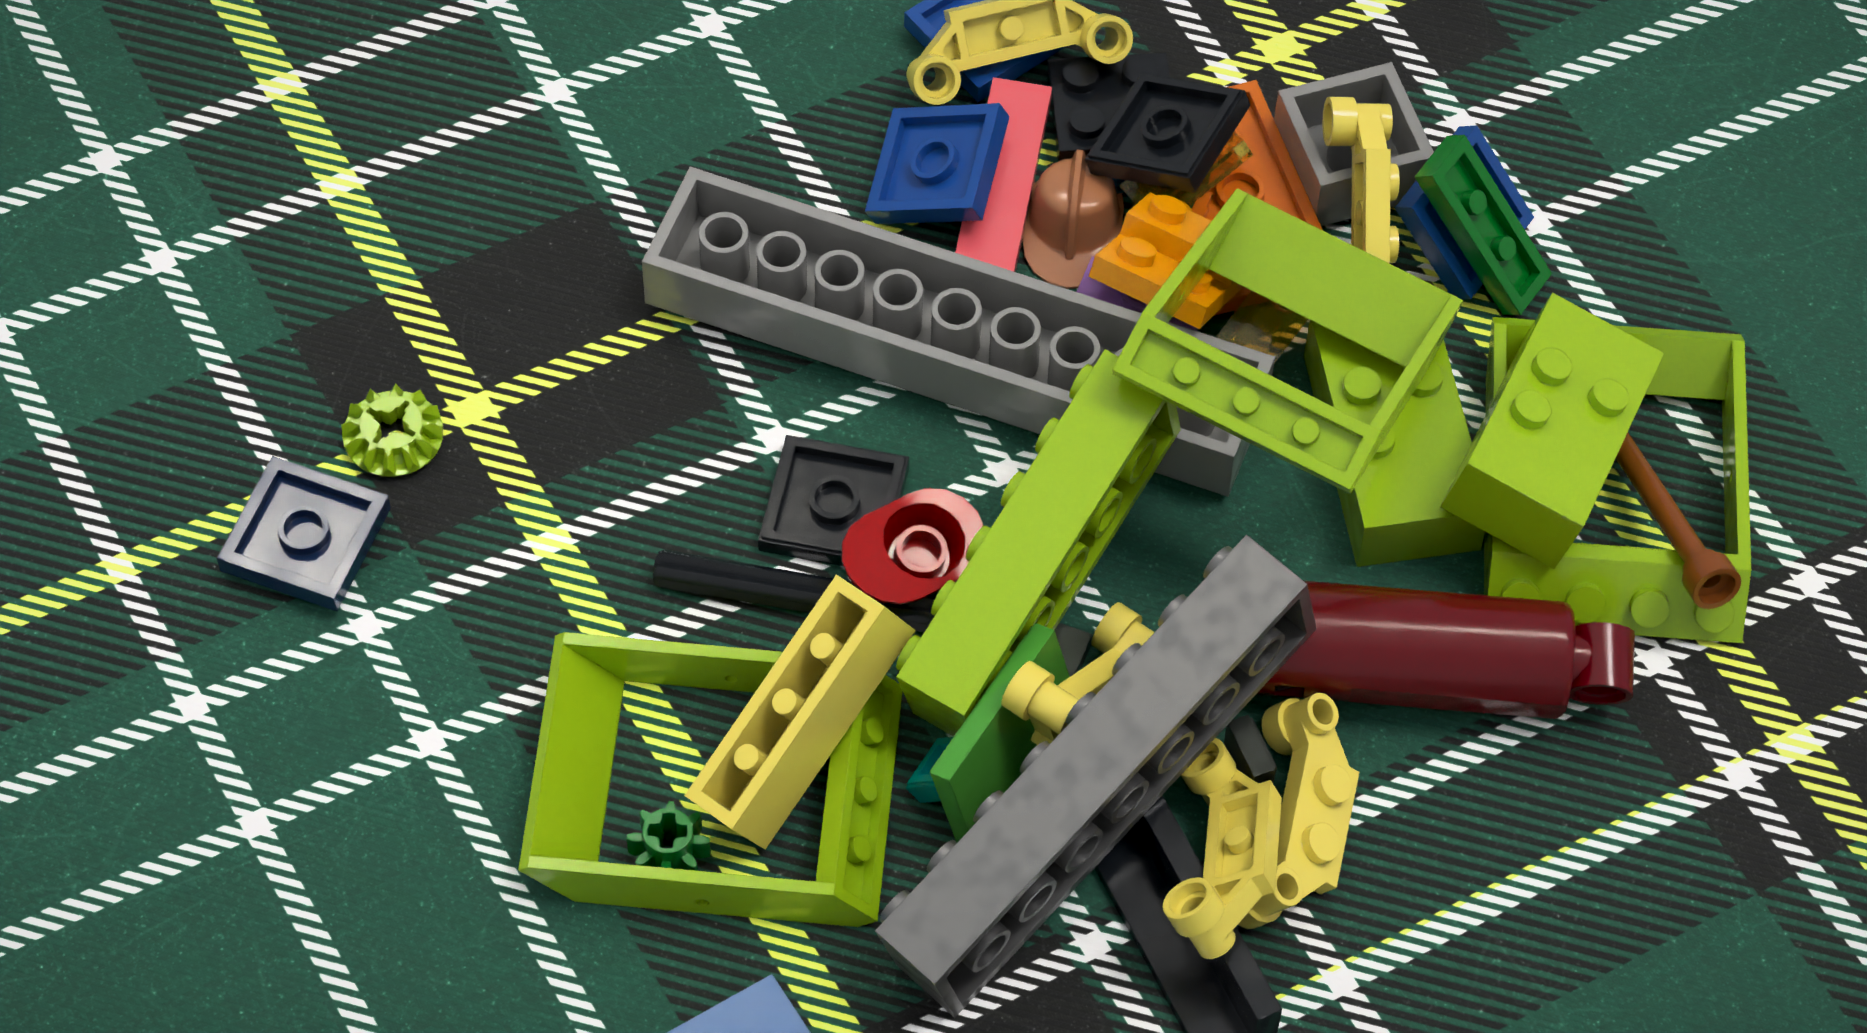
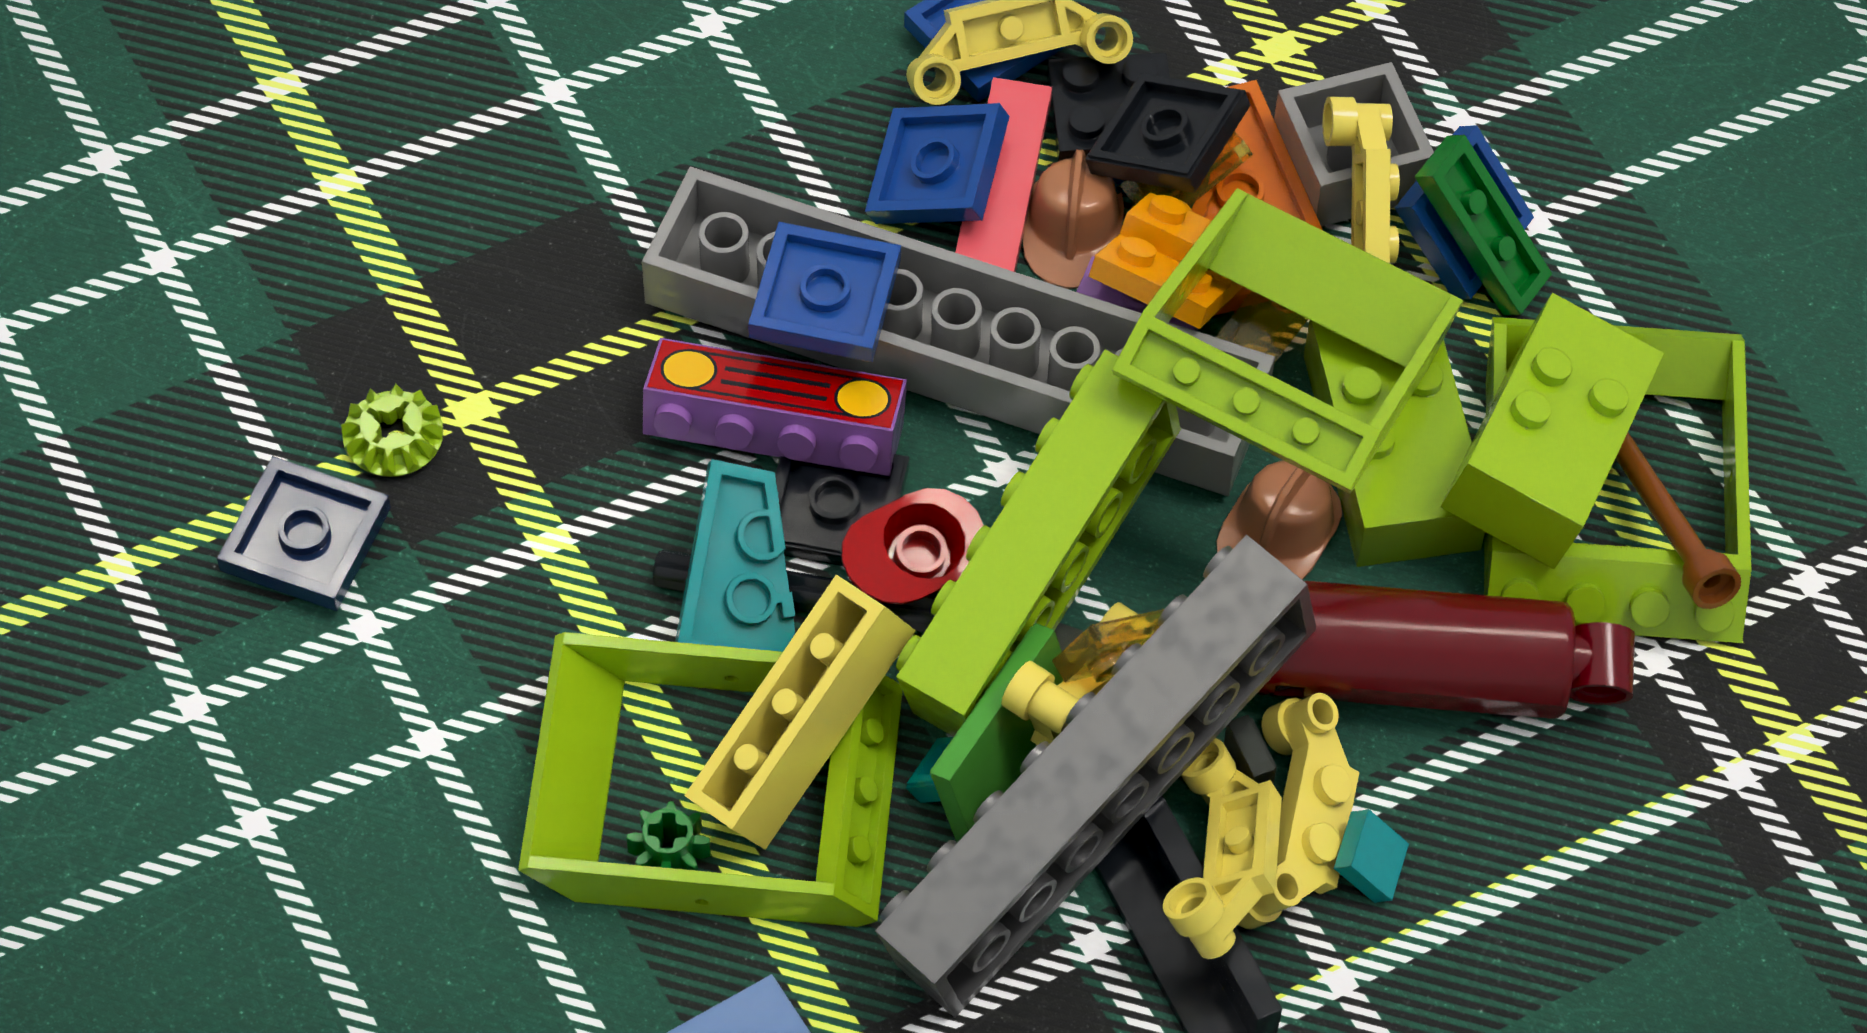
(737, 564): none -> teal wing
(774, 406): none -> brick
(825, 291): none -> blue plate
(1102, 644): none -> clear yellow plate
(1286, 515): none -> nougat piece
(1371, 856): none -> teal tile

